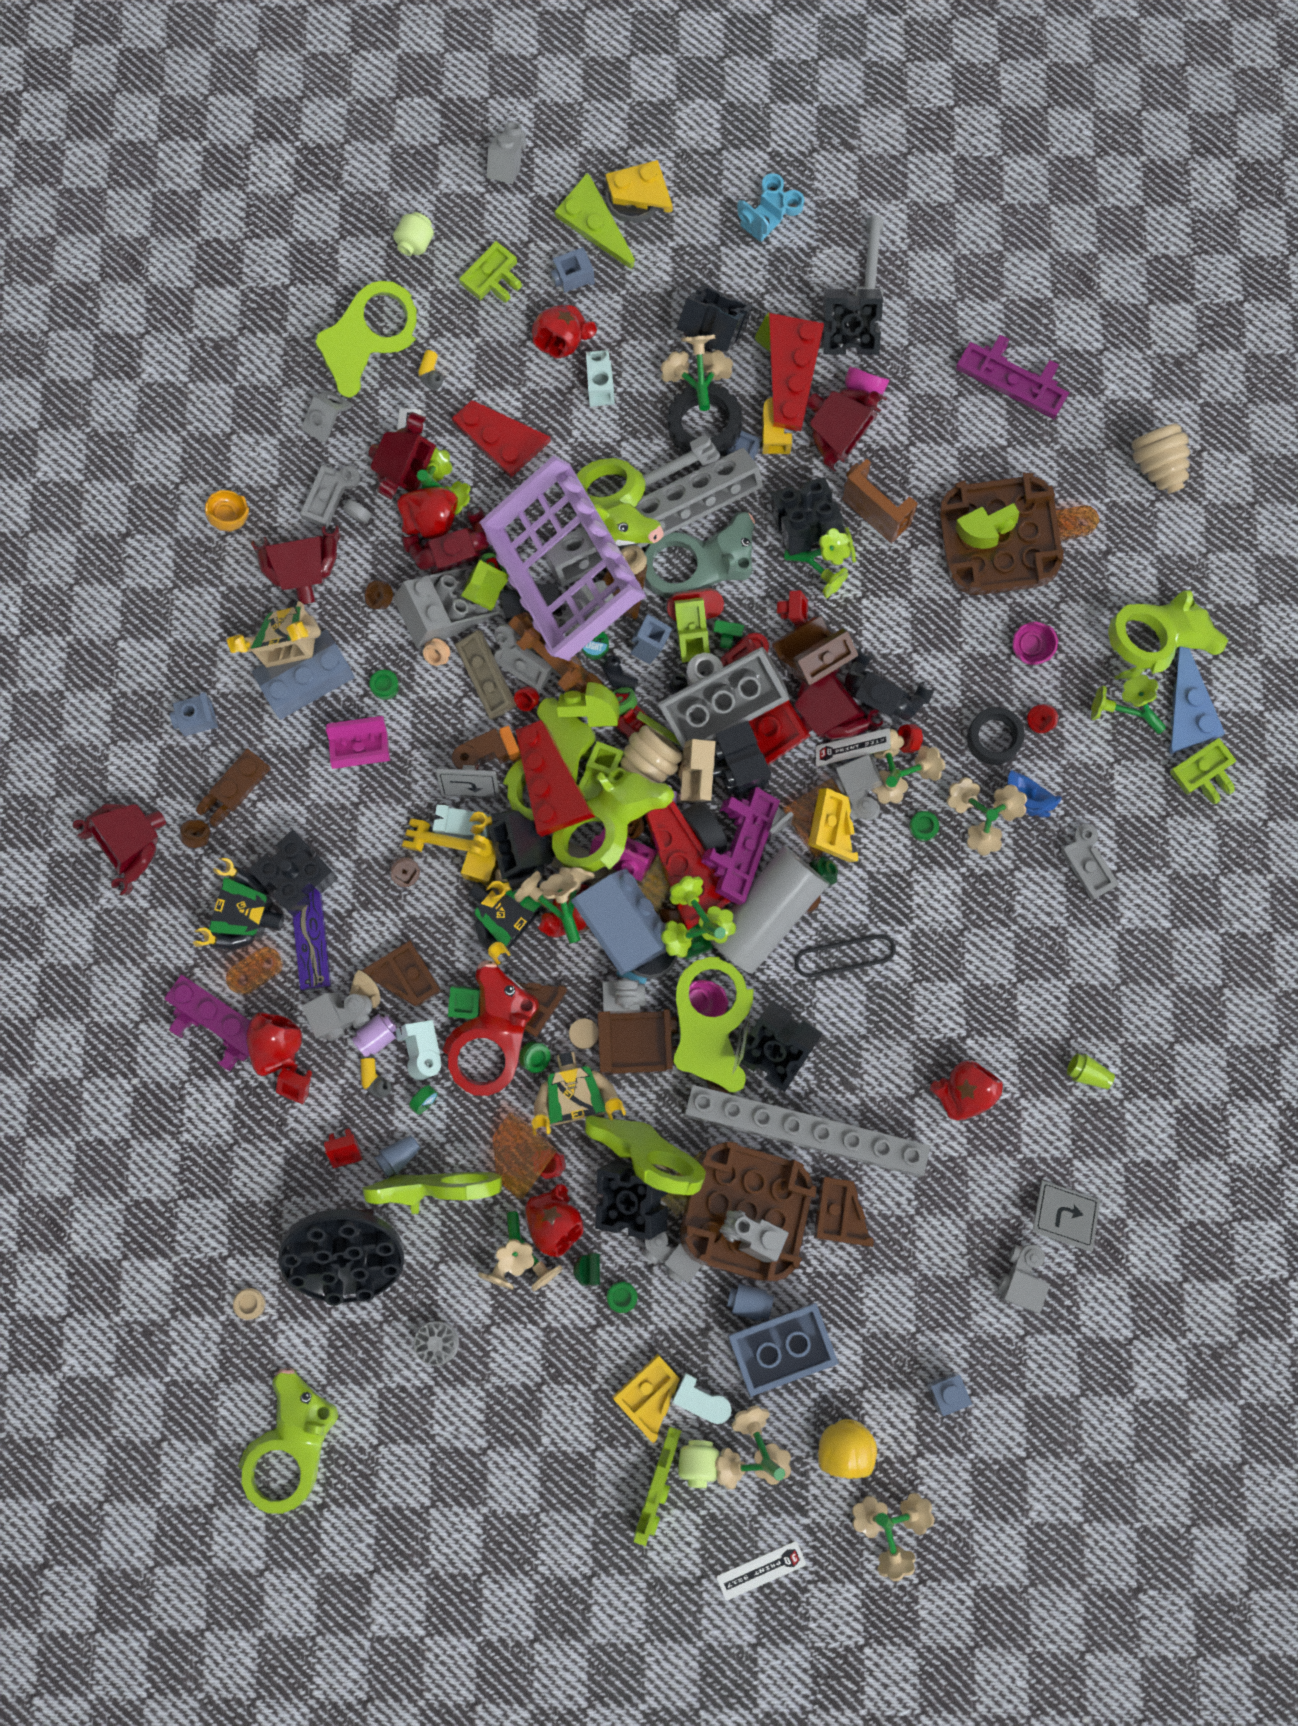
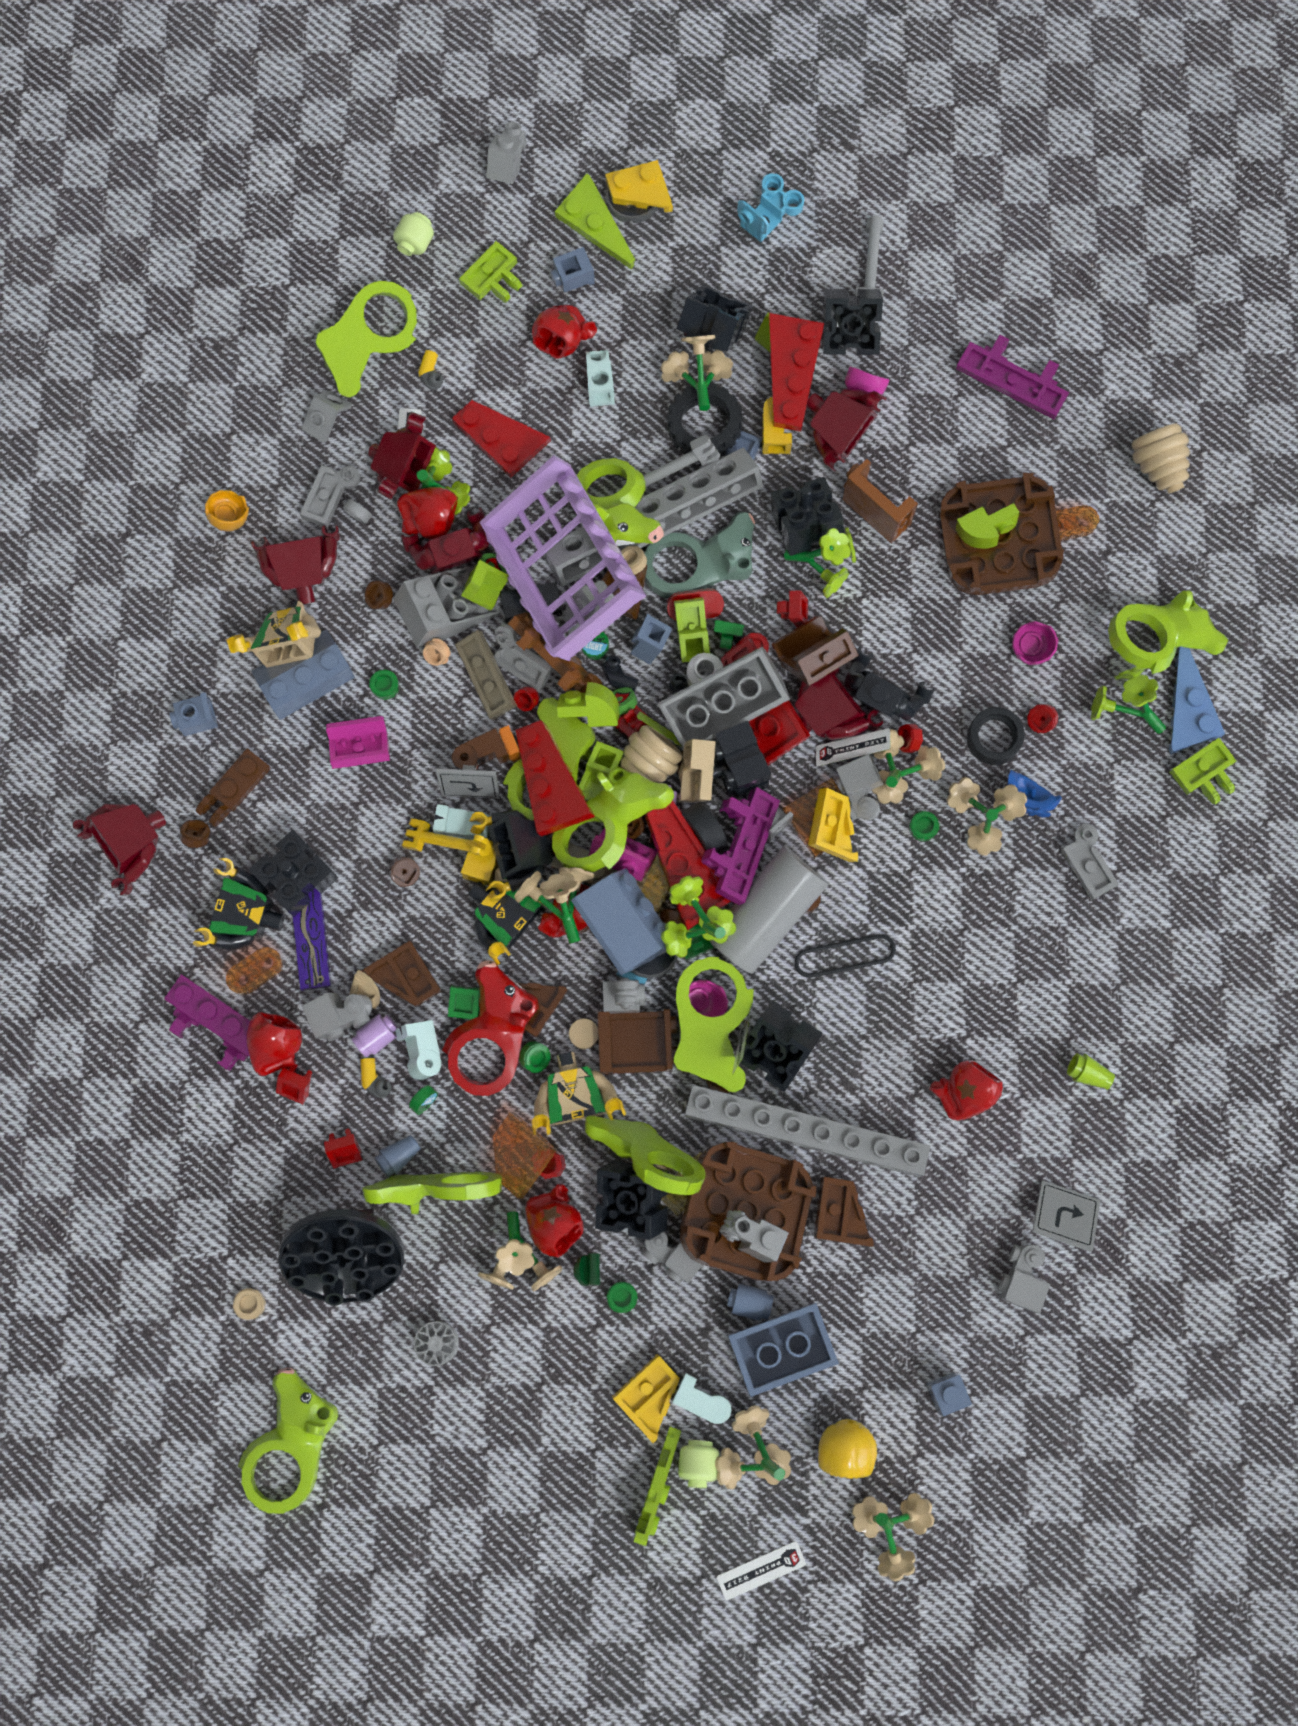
(826, 869): dark green plate -> none

